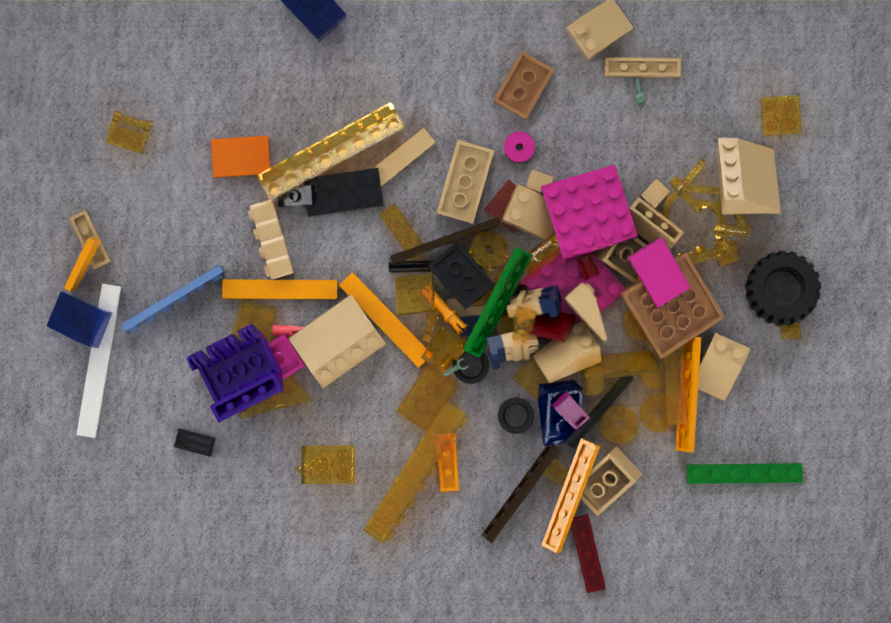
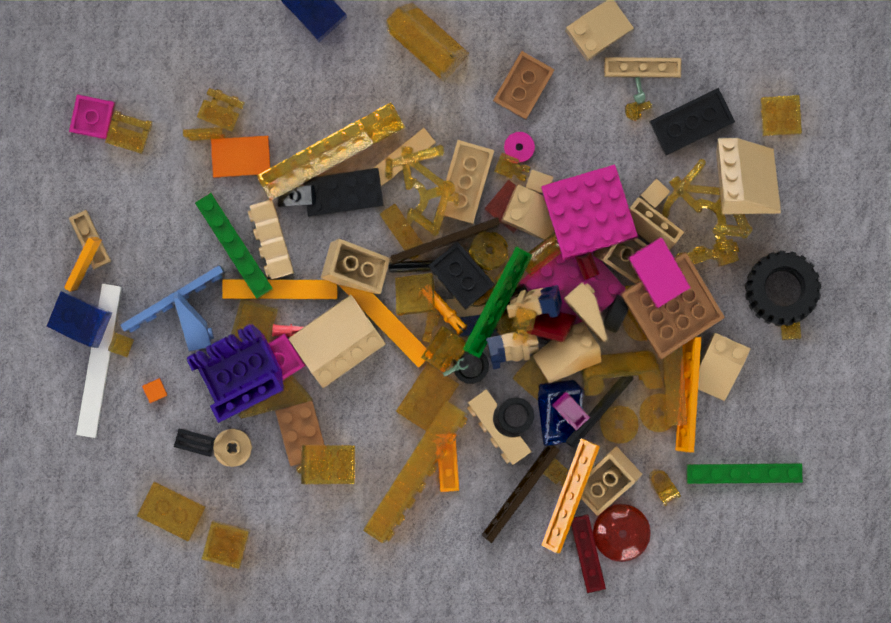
(91, 116): none -> dark pink tile
(121, 344): none -> clear yellow plate
(155, 390): none -> orange tile
(171, 511): none -> clear yellow tile
(193, 325): none -> medium blue slope
(204, 133): none -> clear yellow tile
(219, 115): none -> clear yellow plate
(226, 544): none -> clear yellow brick
(234, 246): none -> green plate
(243, 447): none -> tan plate
(298, 428): none -> medium nougat plate
(355, 267): none -> tan slope
(425, 40): none -> clear yellow windscreen
(443, 189): none -> clear yellow piece
(509, 165): none -> clear yellow plate
(513, 447): none -> tan arch
(615, 314): none -> black tyre
(619, 518): none -> clear red dish
(634, 111): none -> clear yellow plate
(666, 489): none -> clear yellow piece
(692, 121): none -> black plate

